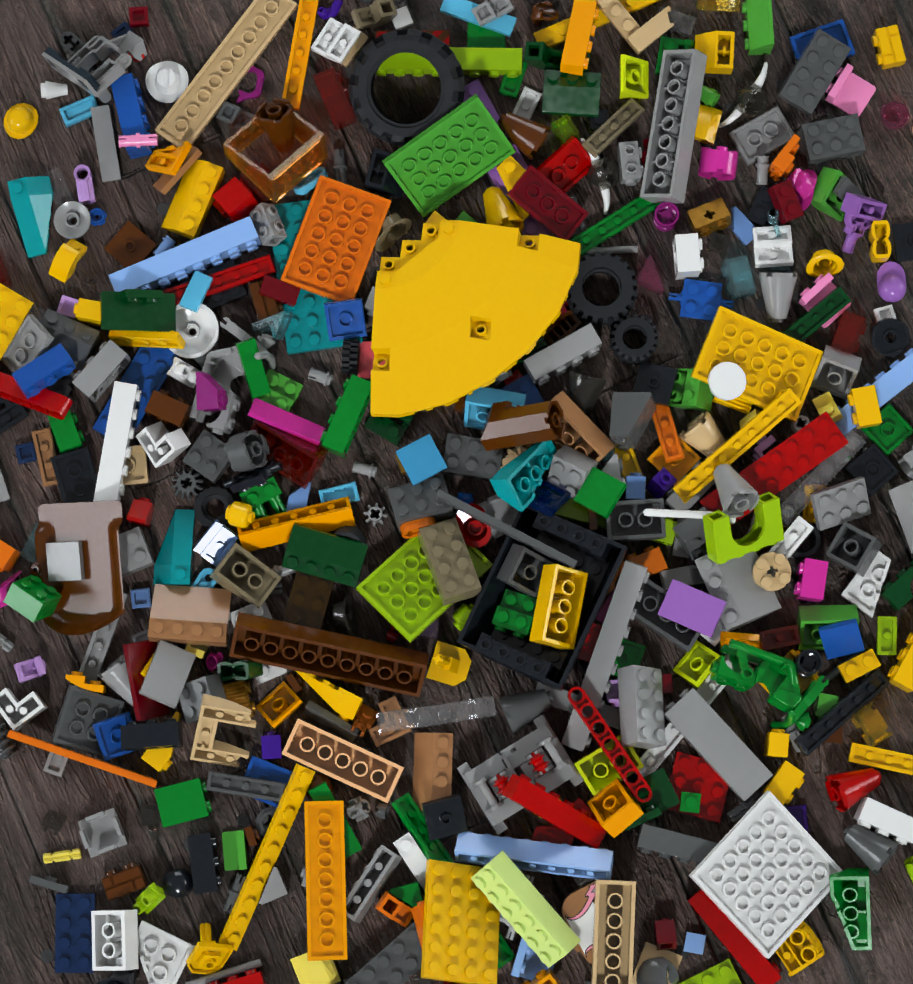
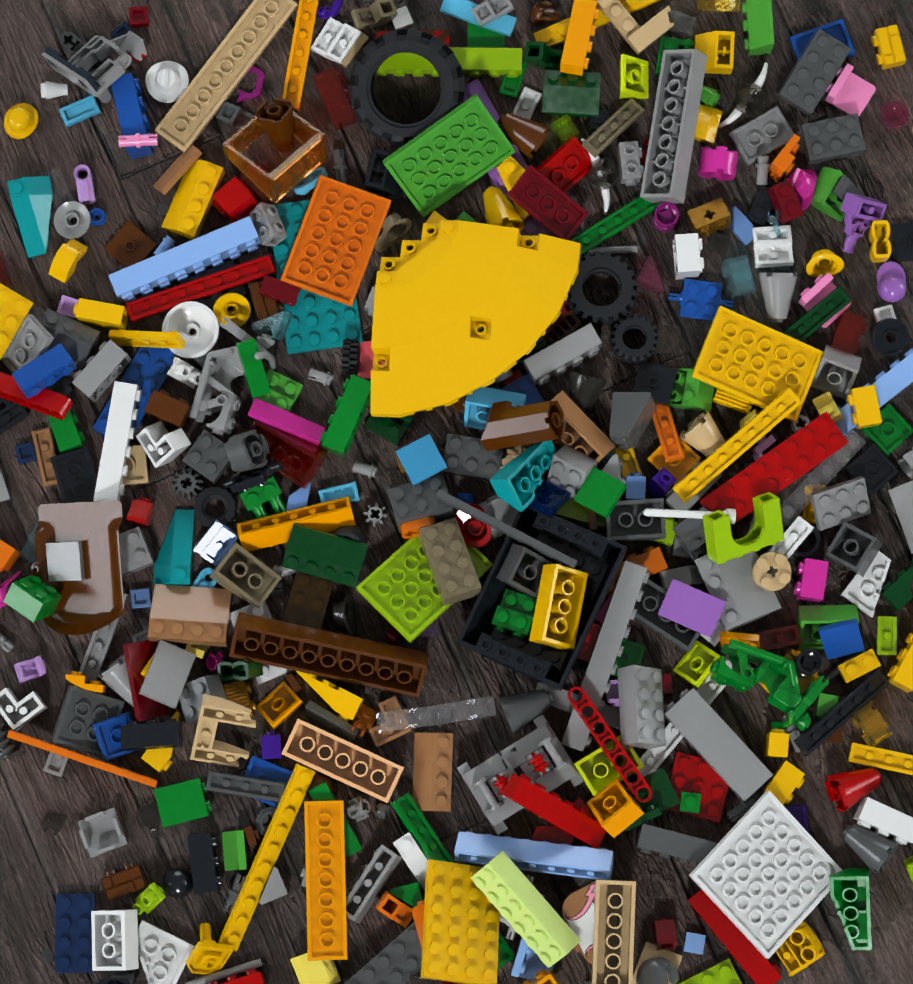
(49, 882): dark grey plate -> none
(64, 855): light yellow axle -> none
(105, 143): light grey tile -> none
(138, 310): dark green bracket -> none
(168, 159): light orange wing -> none
(196, 291): medium azure tile -> none
(209, 394): magenta slope -> none
(239, 514): yellow head -> none
(240, 312): none -> yellow dish
(345, 319): blue tile -> none
(444, 817): black plate -> none
(449, 664): yellow piece -> none
(461, 616): lime head -> none
(727, 381): white tile -> none
(734, 491): light grey cone -> none

